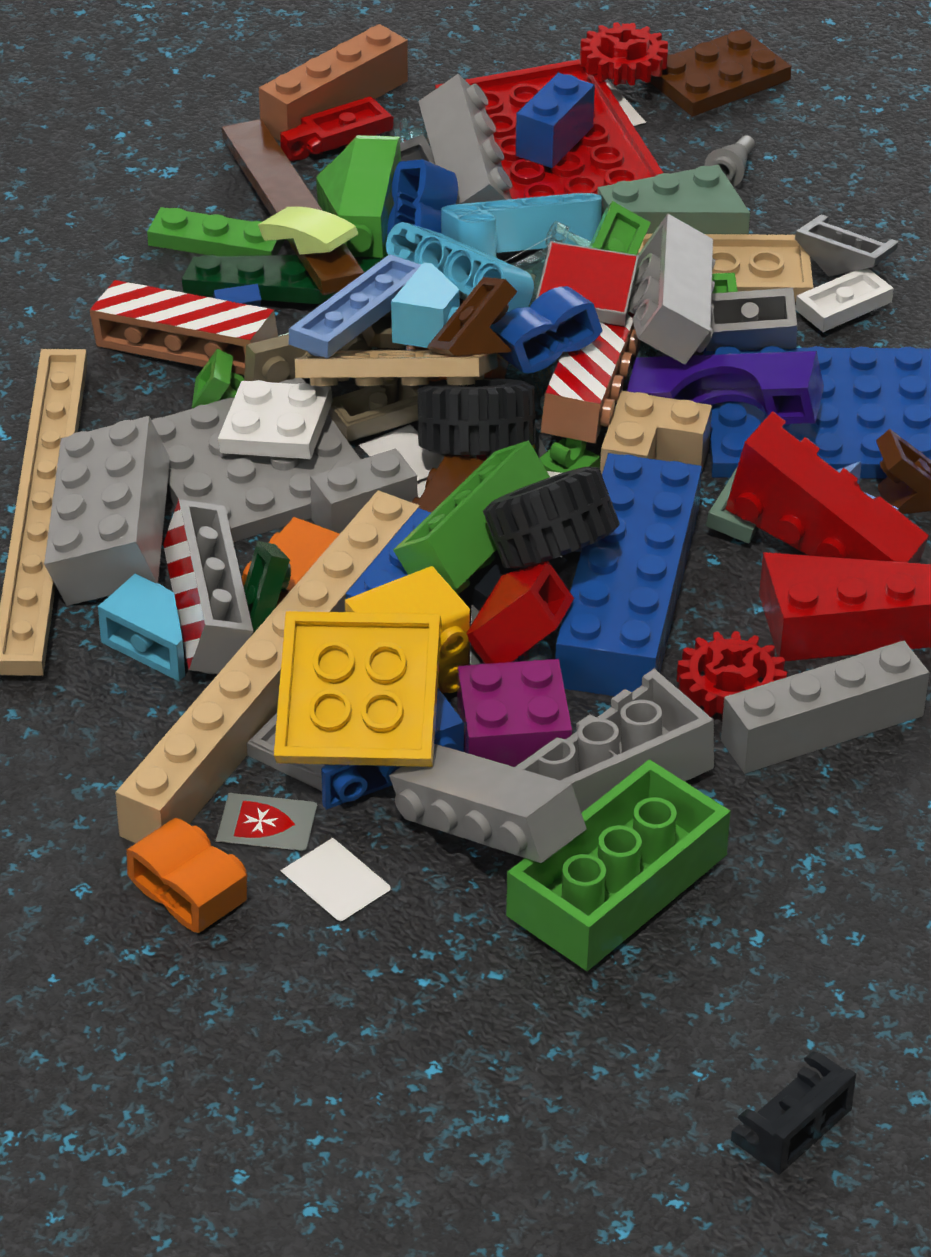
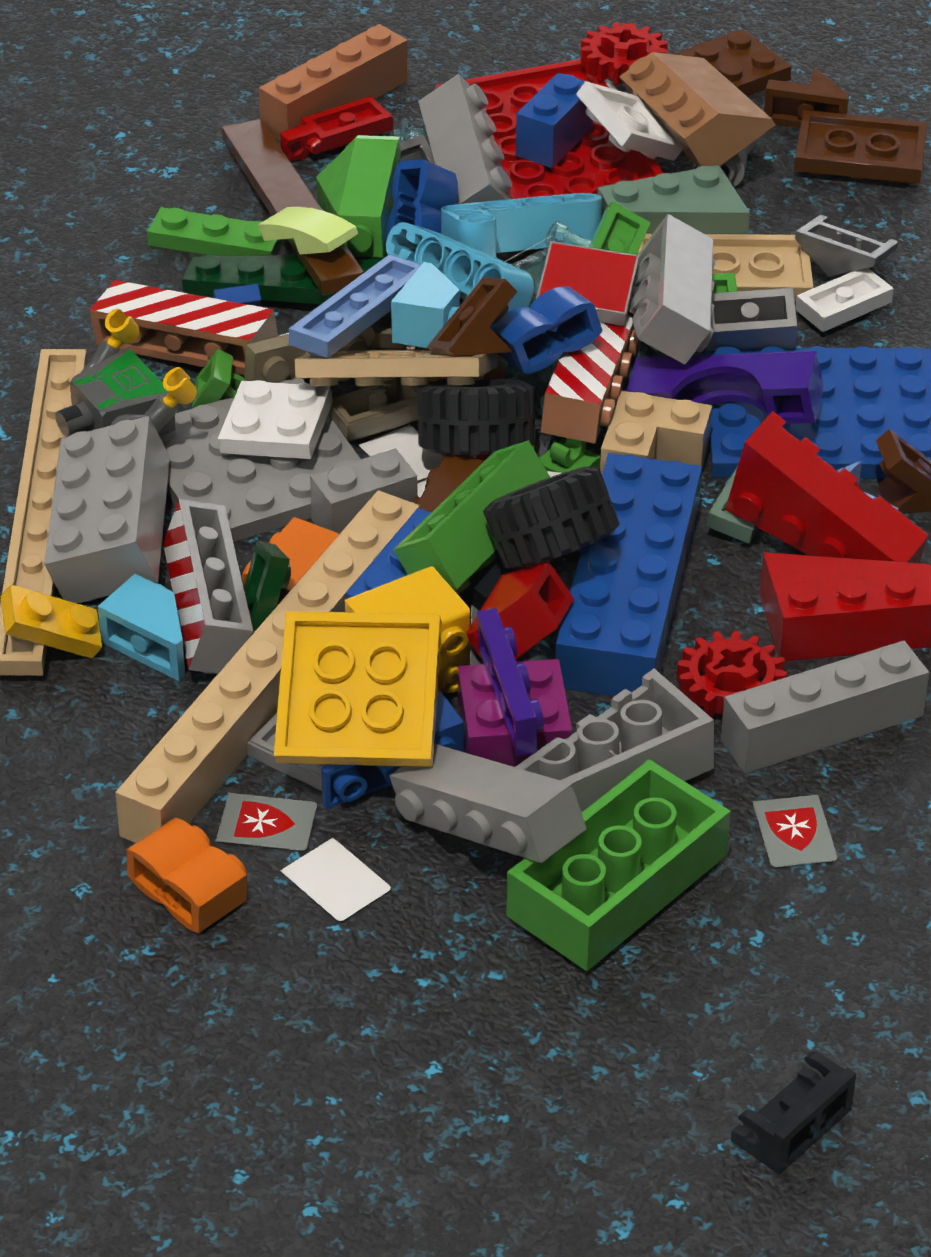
(51, 621): none -> yellow plate
(122, 387): none -> torso
(509, 682): none -> dark purple plate
(628, 122): none -> white plate
(697, 106): none -> medium nougat slope
(787, 100): none -> reddish brown slope
(795, 831): none -> light grey sticker
(861, 147): none -> reddish brown plate

